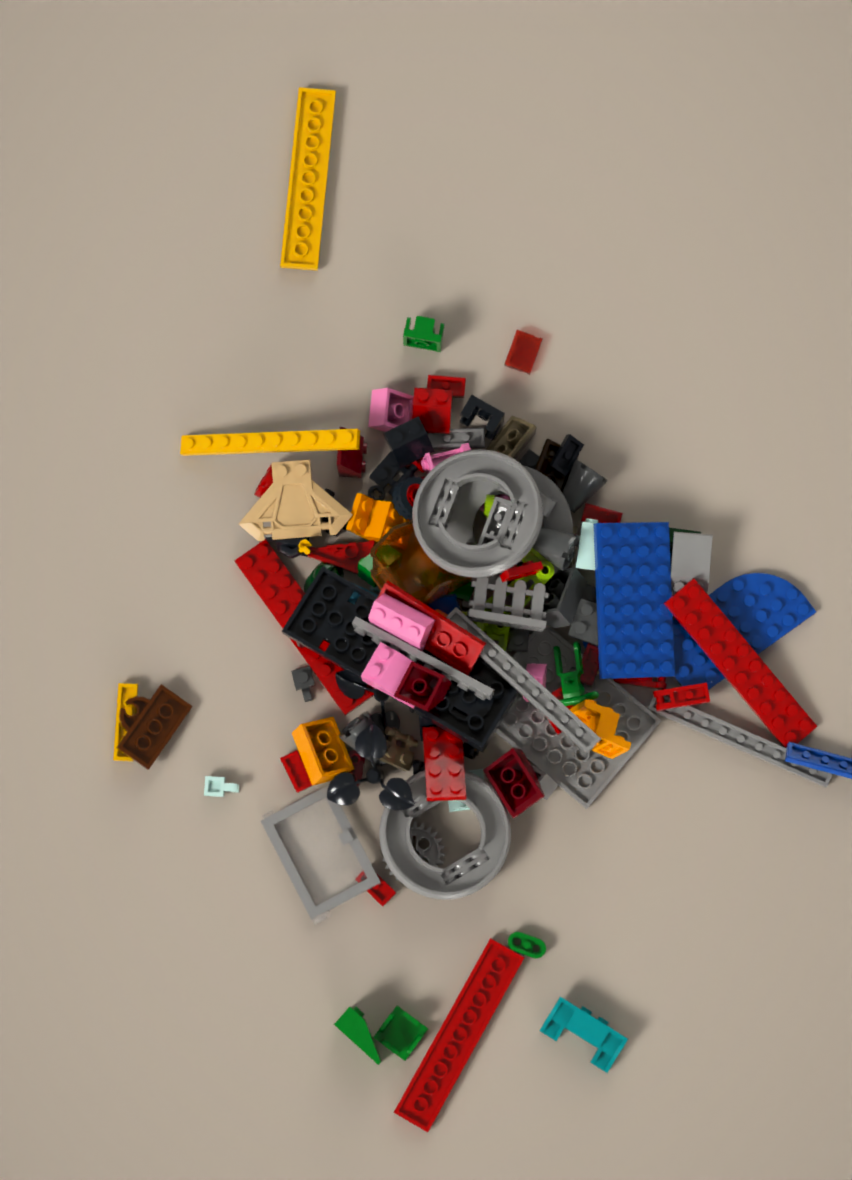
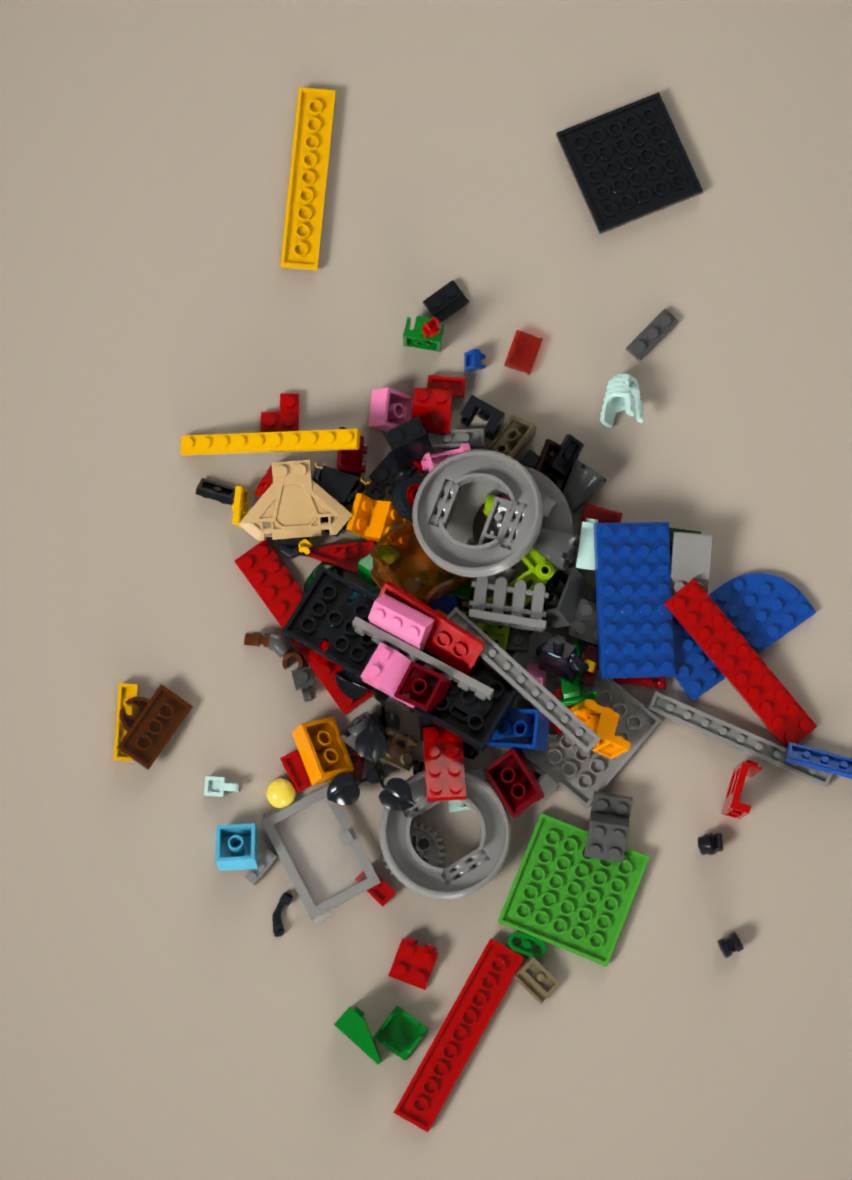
(215, 491): none -> black plate
(237, 847): none -> medium azure brick
(240, 504): none -> yellow plate
(263, 865): none -> light grey piece
(274, 642): none -> piece
(278, 928): none -> black piece
(281, 793): none -> light yellow hair
(284, 420): none -> red plate
(339, 484): none -> black torso
(413, 963): none -> red plate
(431, 328): none -> red plate
(446, 301): none -> black plate
(472, 360): none -> blue tile
(522, 730): none -> blue slope
(527, 569): red plate -> none
(536, 979): none -> dark tan plate
(562, 659): none -> black torso
(571, 897): none -> bright green plate
(588, 1028): teal bracket -> none
(608, 826): none -> dark grey bracket
(620, 396): none -> light aqua hair
(629, 163): none -> black plate
(652, 335): none -> dark grey plate
(682, 696): red plate -> none
(710, 843): none -> black piece
(730, 945): none -> black wheel
(732, 806): none -> red window

